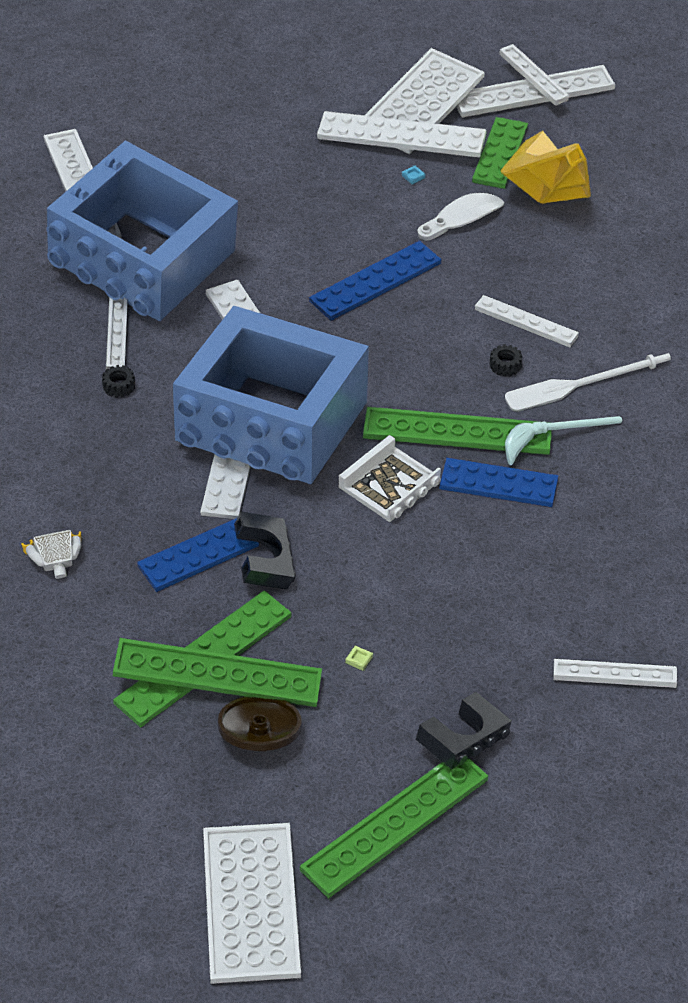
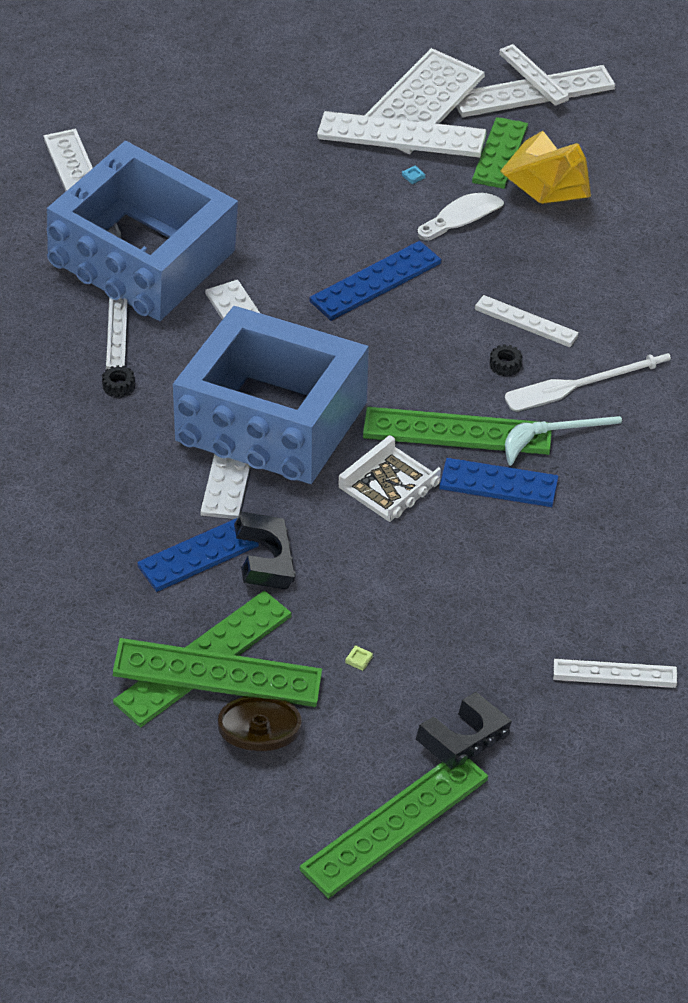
(54, 551): white torso -> none
(251, 903): white plate -> none

